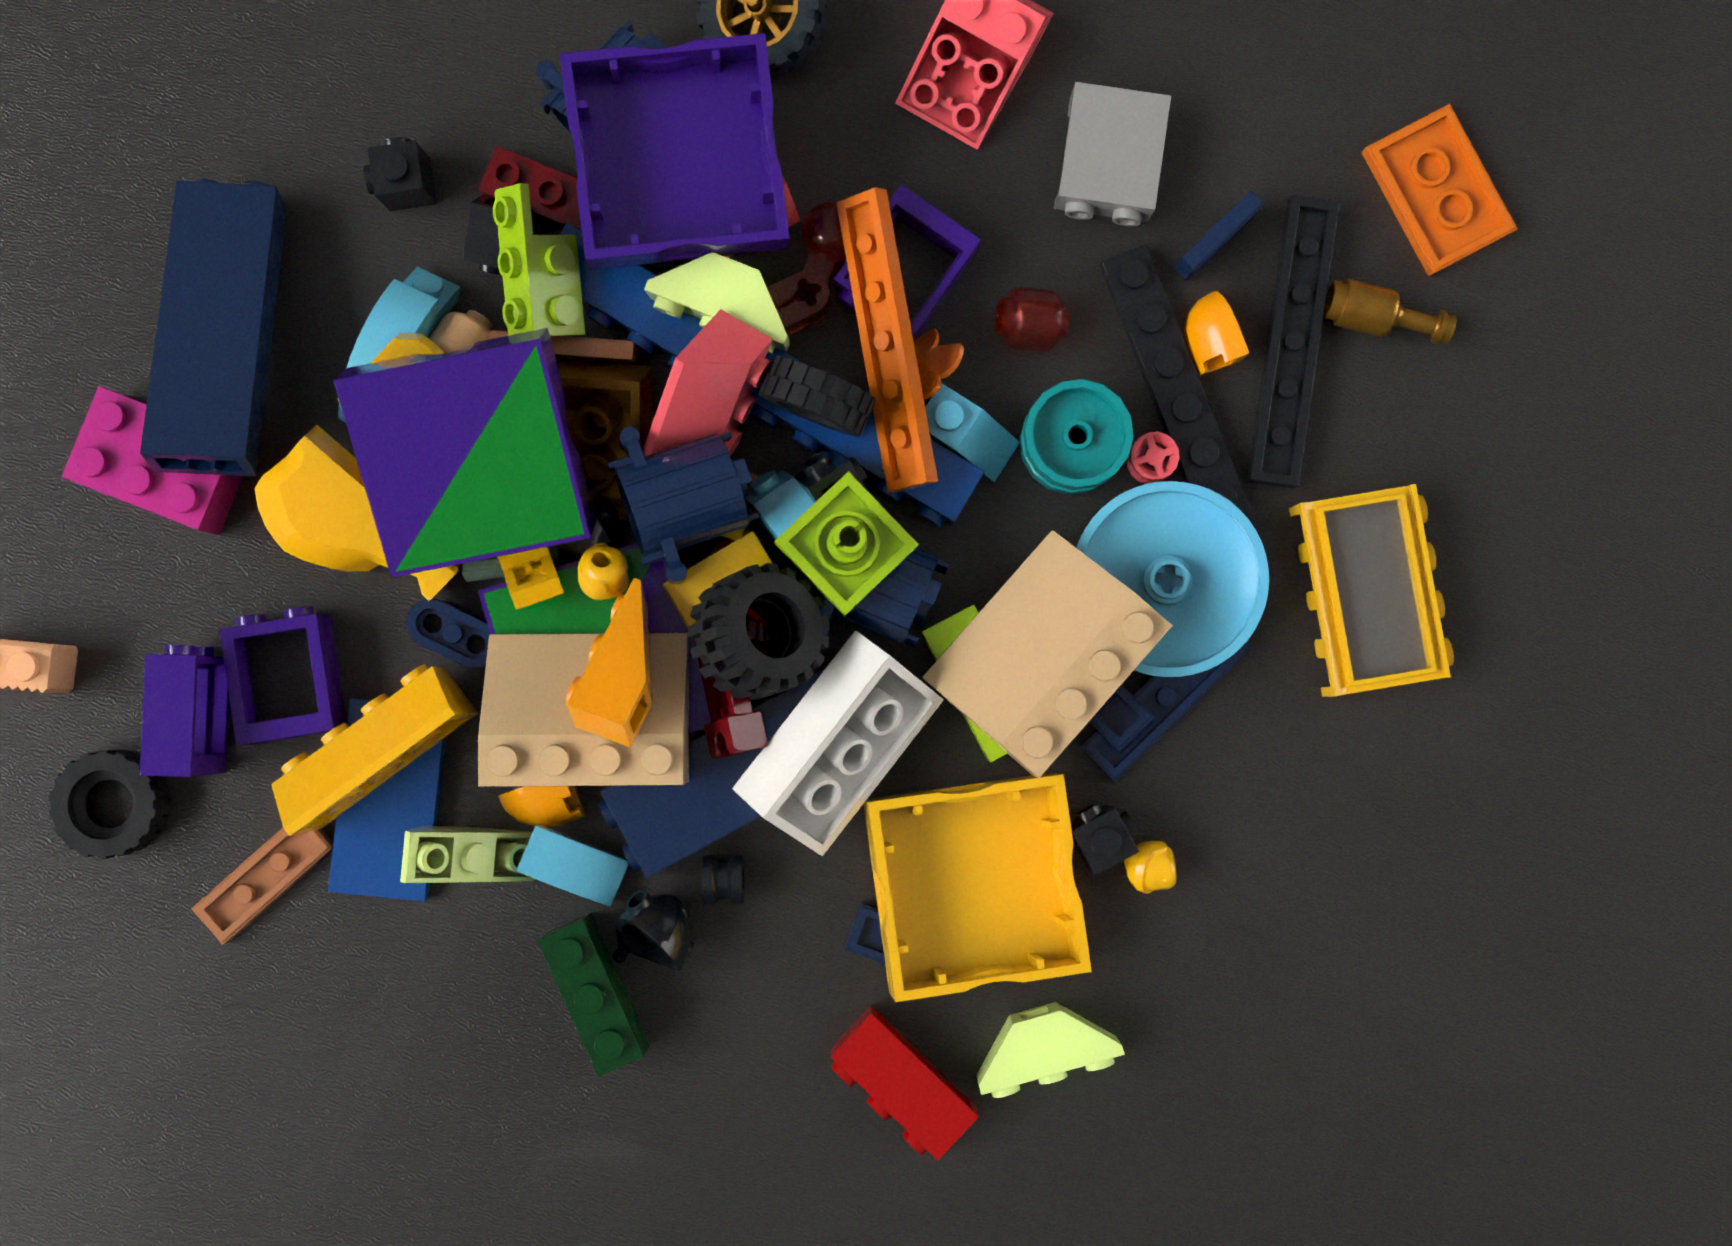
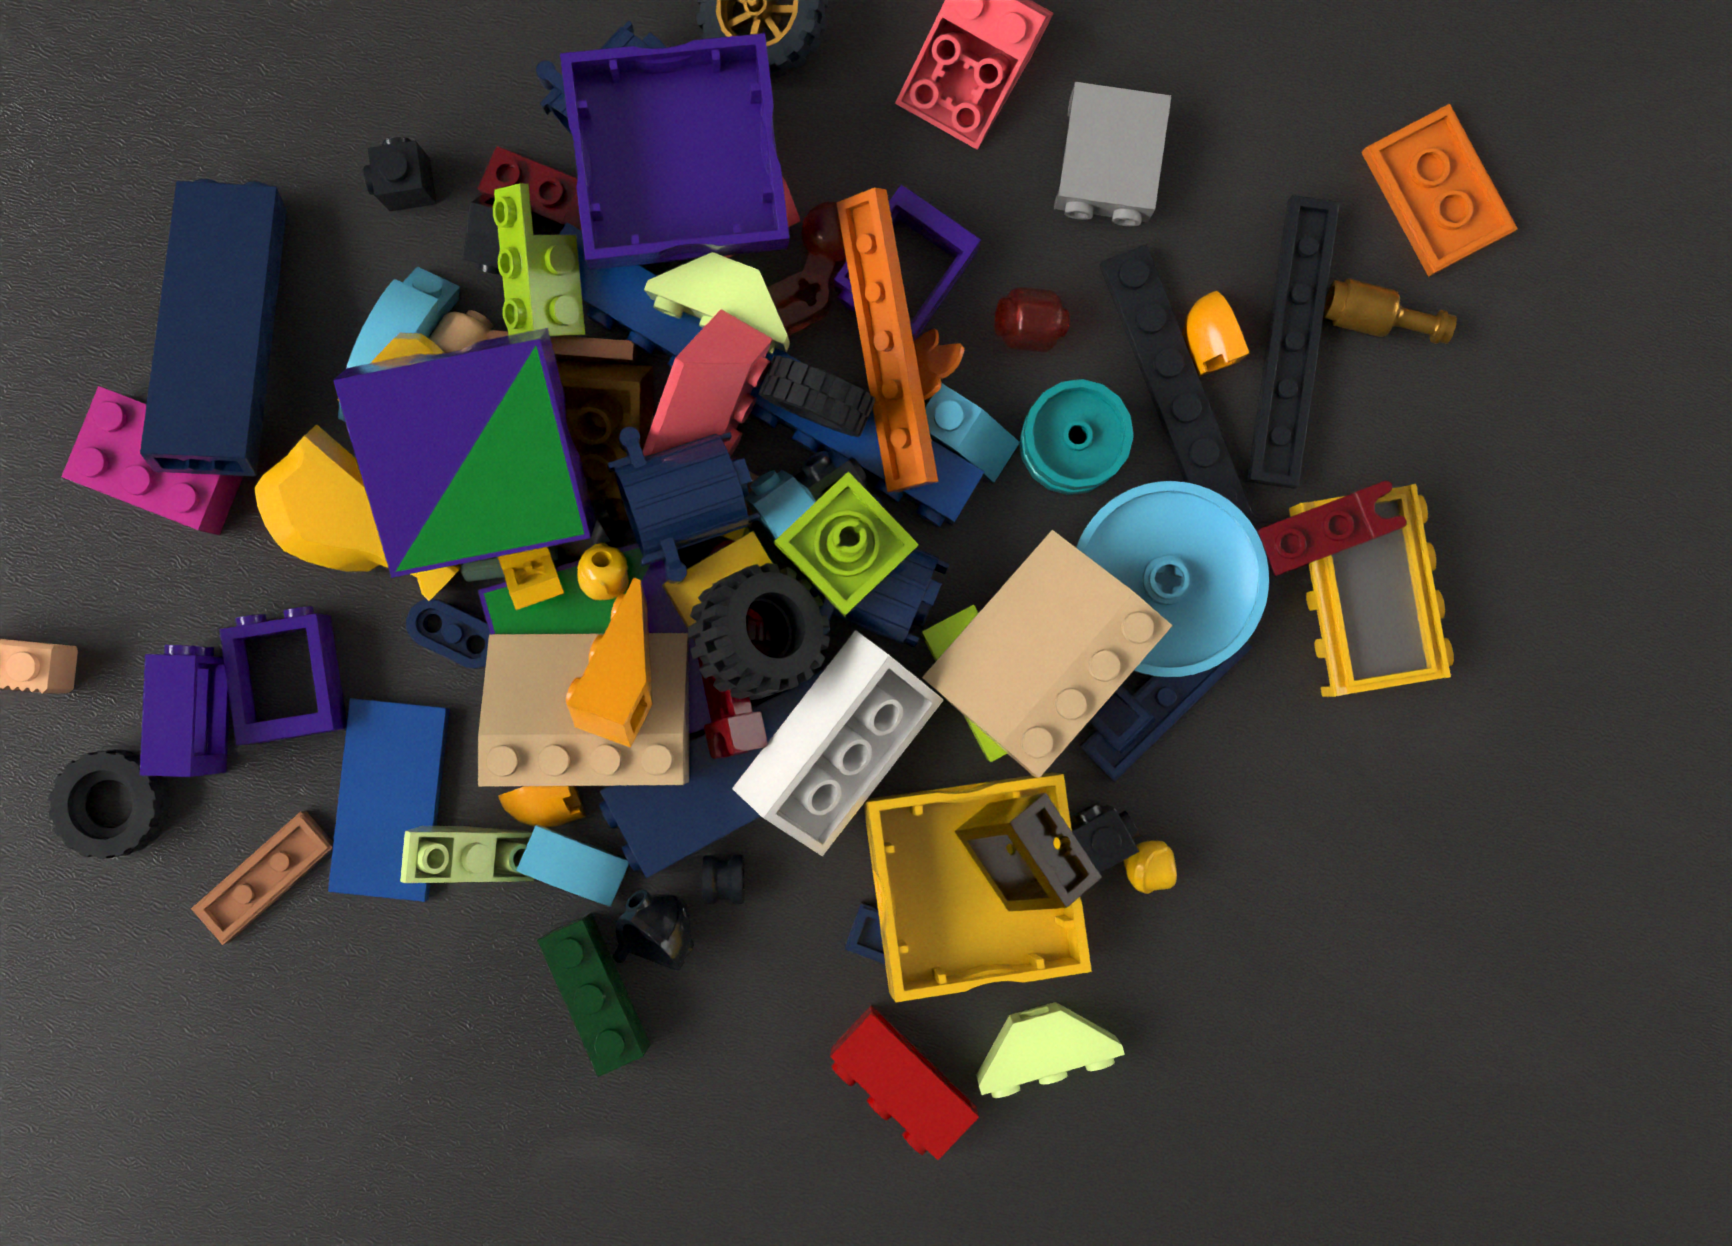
(370, 750): yellow slope -> none
(1035, 872): none -> dark brown window
(1161, 454): coral wheel -> none
(1219, 236): dark blue tile -> none
(1327, 529): none -> dark red plate

